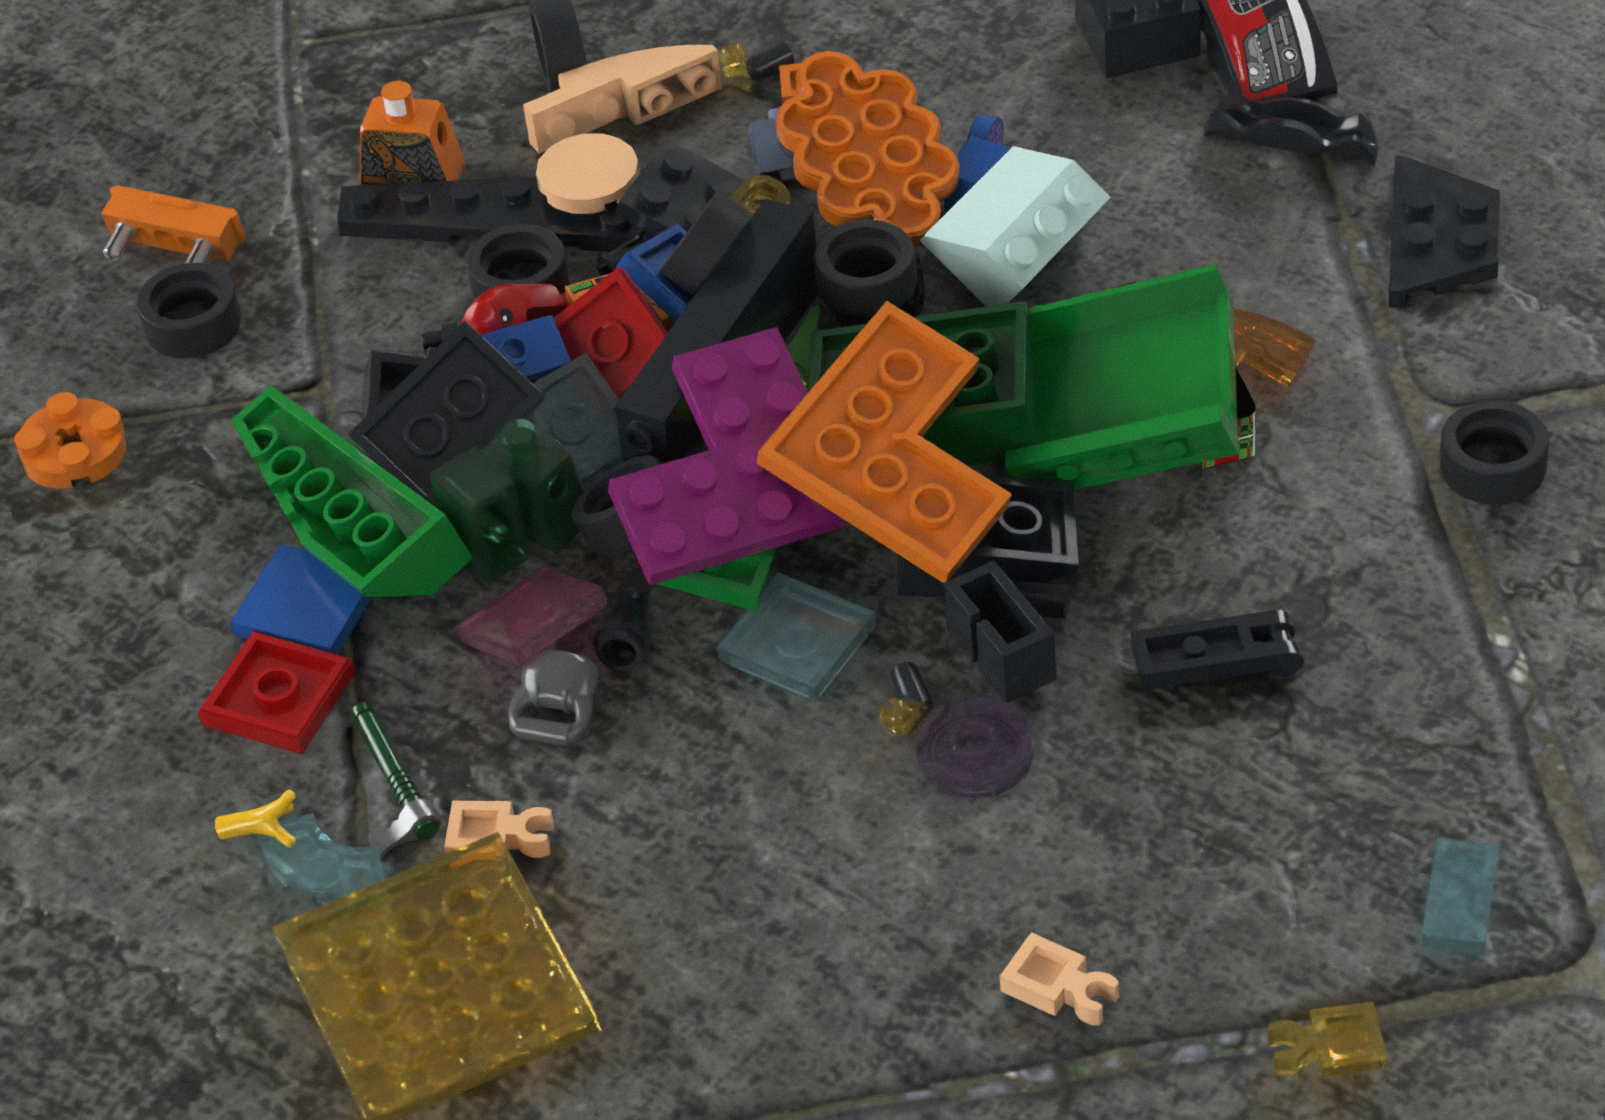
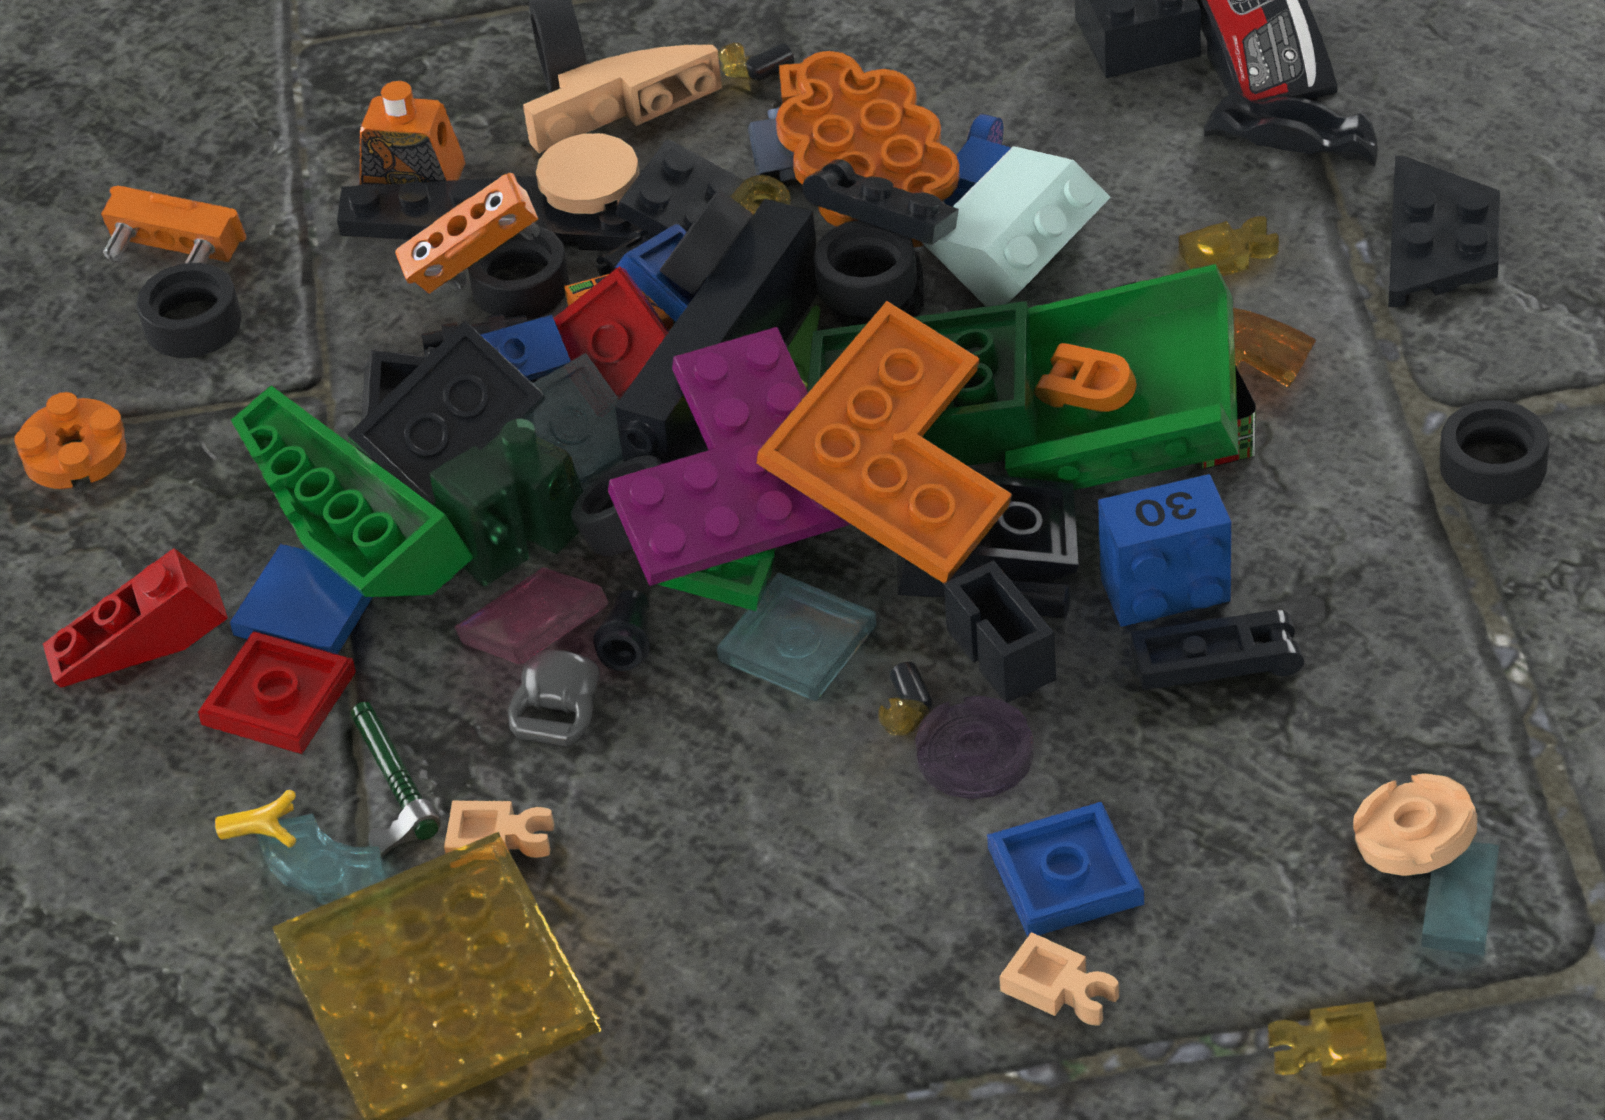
(141, 621): none -> red slope
(467, 235): none -> orange piece
(512, 305): red animal -> none
(879, 203): none -> black plate
(1065, 869): none -> blue tile
(1101, 380): none -> orange plate
(1165, 550): none -> blue brick
(1228, 247): none -> clear yellow plate
(1415, 825): none -> light nougat tile

